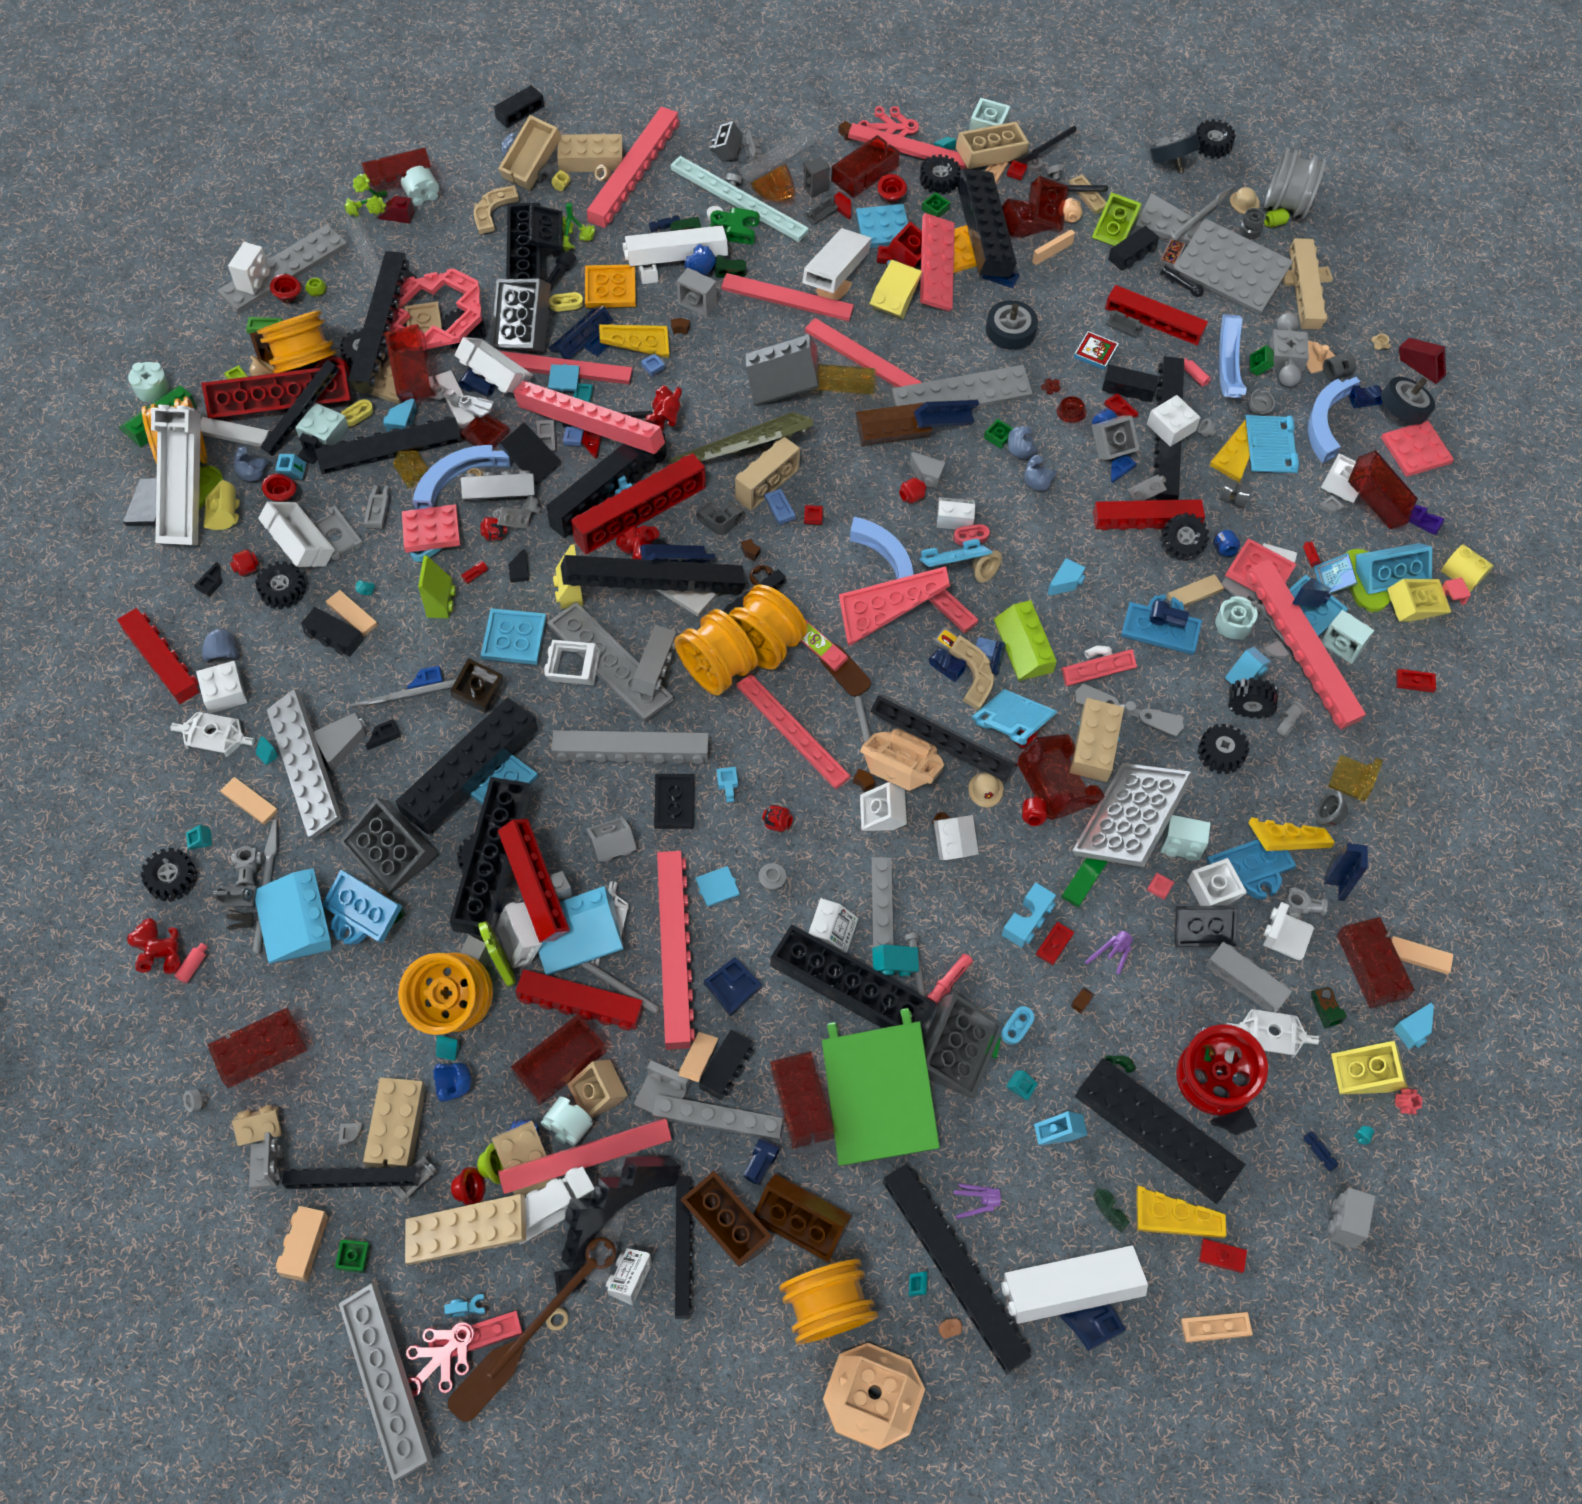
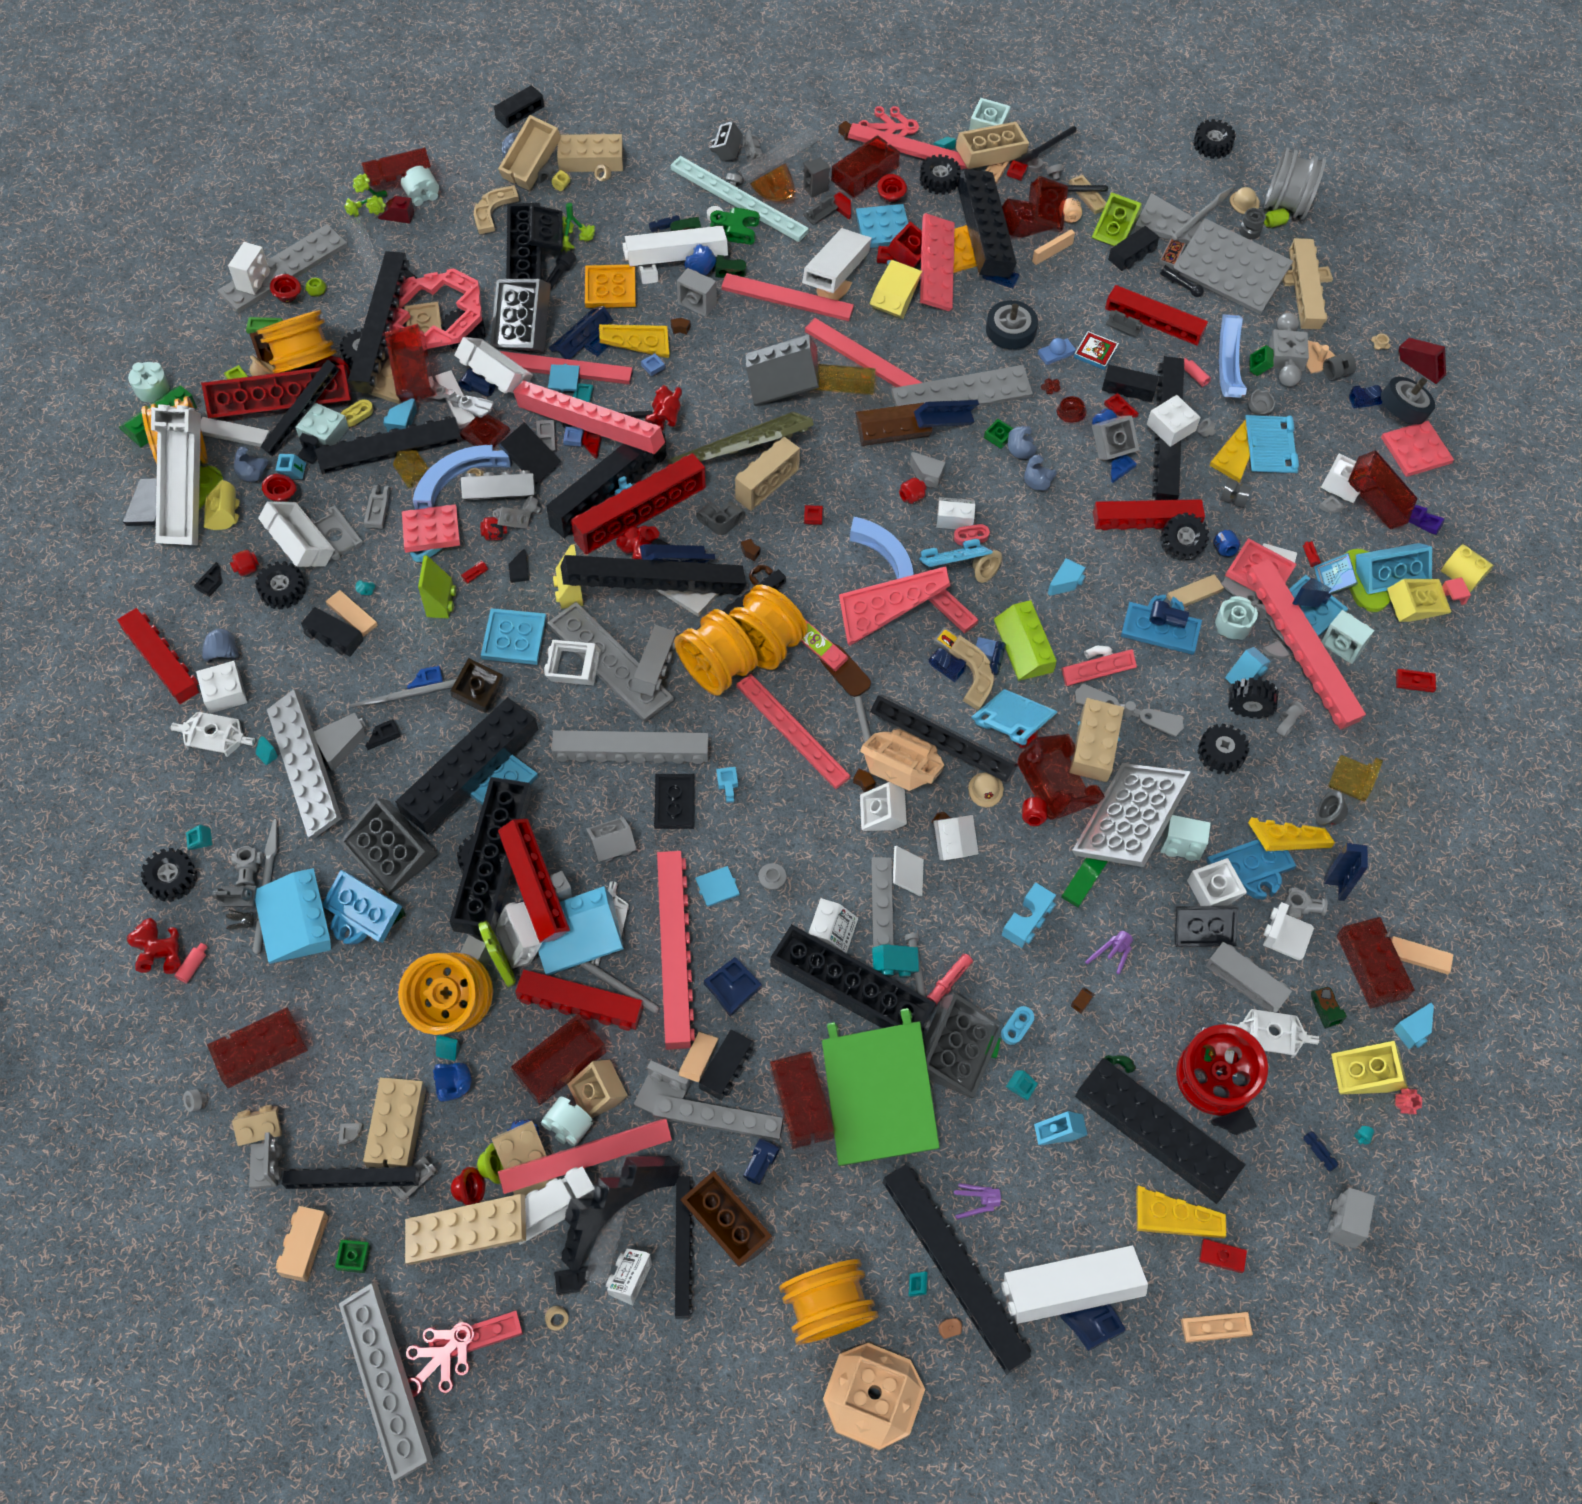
(249, 801): light nougat tile -> none
(460, 1308): medium azure plate -> none
(501, 1362): reddish brown piece -> none
(566, 301): light yellow plate -> none
(632, 167): coral brick -> none
(777, 818): red head -> none
(779, 506): medium blue plate -> none
(801, 1217): reddish brown slope -> none
(908, 871): none -> white piece
(936, 205): green piece -> none
(1054, 943): red plate -> none
(1056, 351): none -> medium blue tile
(1105, 1202): clear green slope -> none
(1148, 488): light grey hinge -> none
(1160, 886): coral tile -> none
(1175, 147): black wheel -> none
(1318, 429): light blue arch -> none

